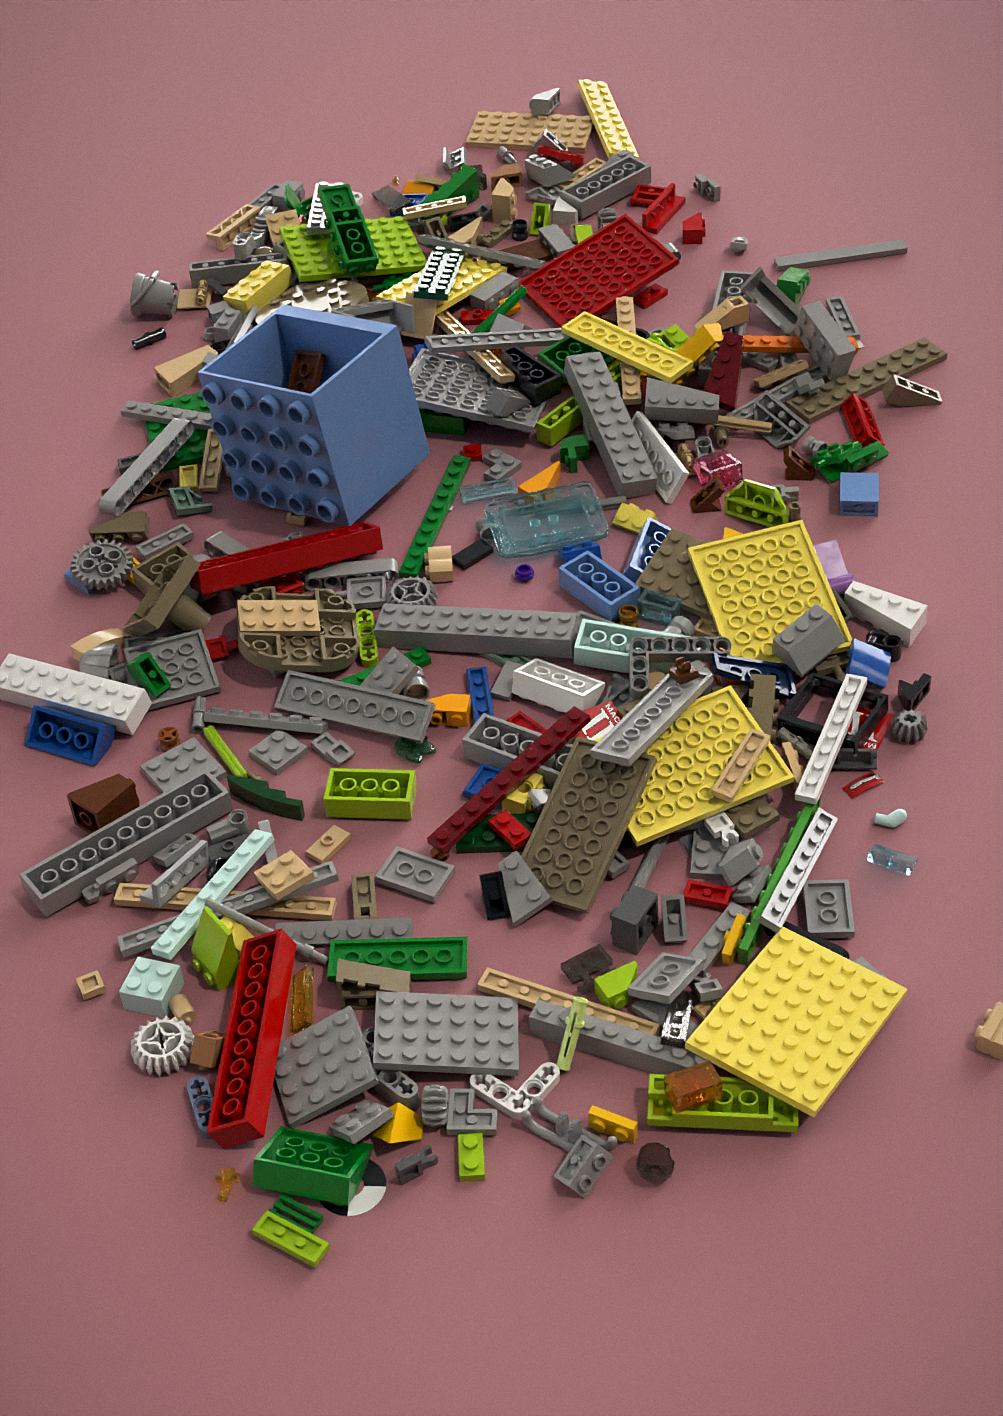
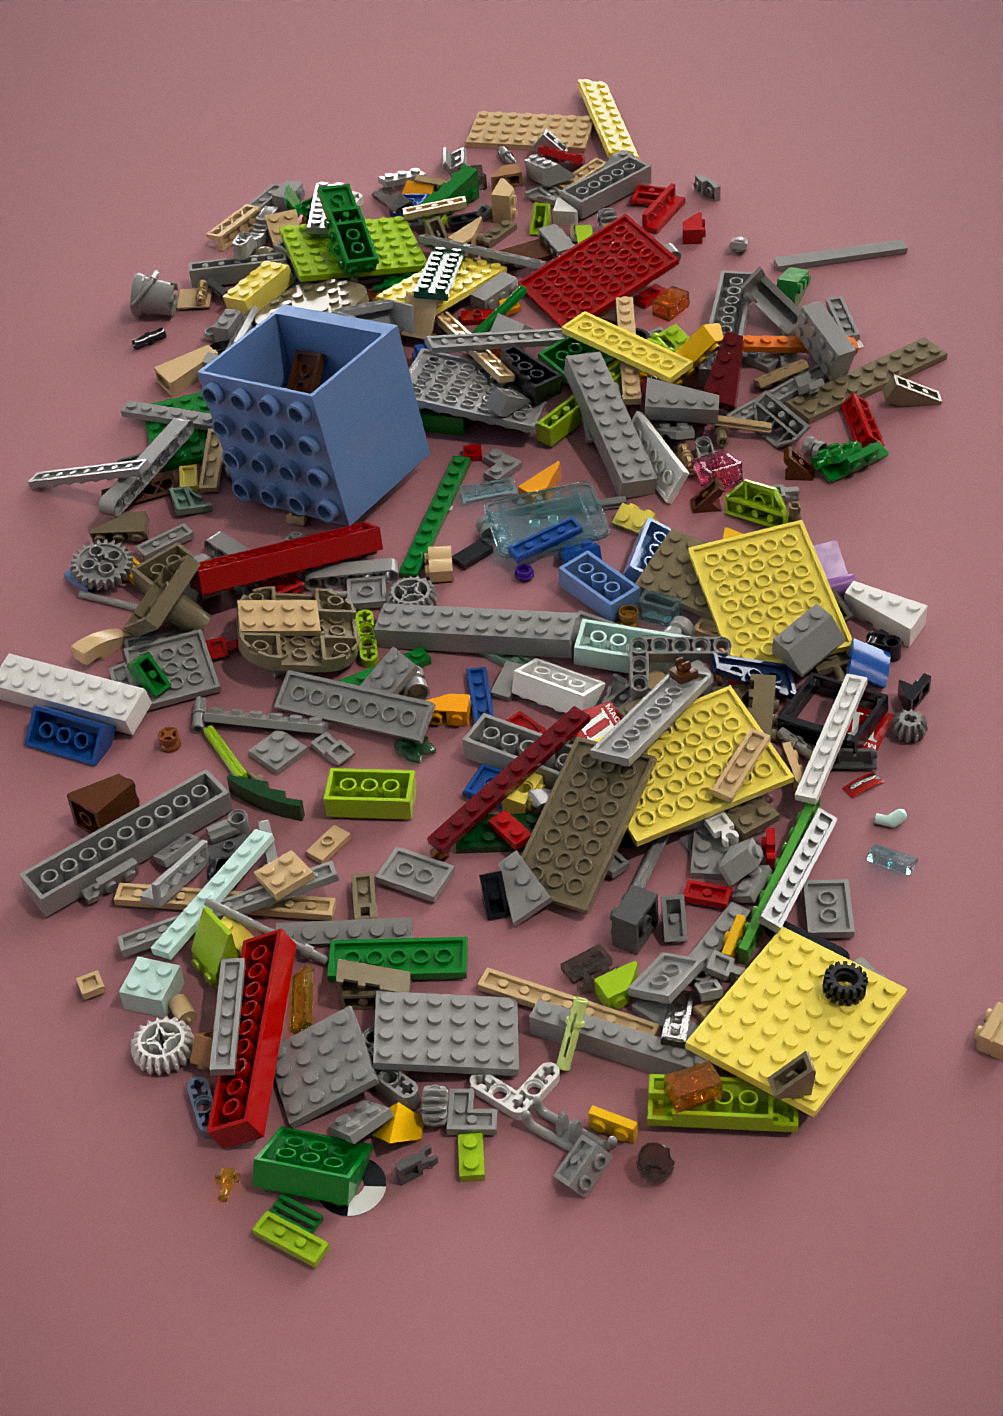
(89, 473): none -> light grey plate
(99, 659): light grey hair -> none
(108, 600): none -> light grey bar
(181, 764): light grey plate -> none
(216, 310): light grey brick -> none
(227, 1017): none -> light grey plate
(399, 178): none -> light grey plate
(519, 230): black wheel -> none
(544, 539): none -> blue tile
(545, 102): light grey slope -> none
(574, 449): green brick -> none
(671, 303): none -> clear orange brick
(722, 966): none -> light grey plate
(727, 314): tan slope -> none
(768, 844): none -> red plate
(794, 1078): none -> dark tan slope
(843, 993): none -> black tyre
(859, 494): medium blue panel -> none

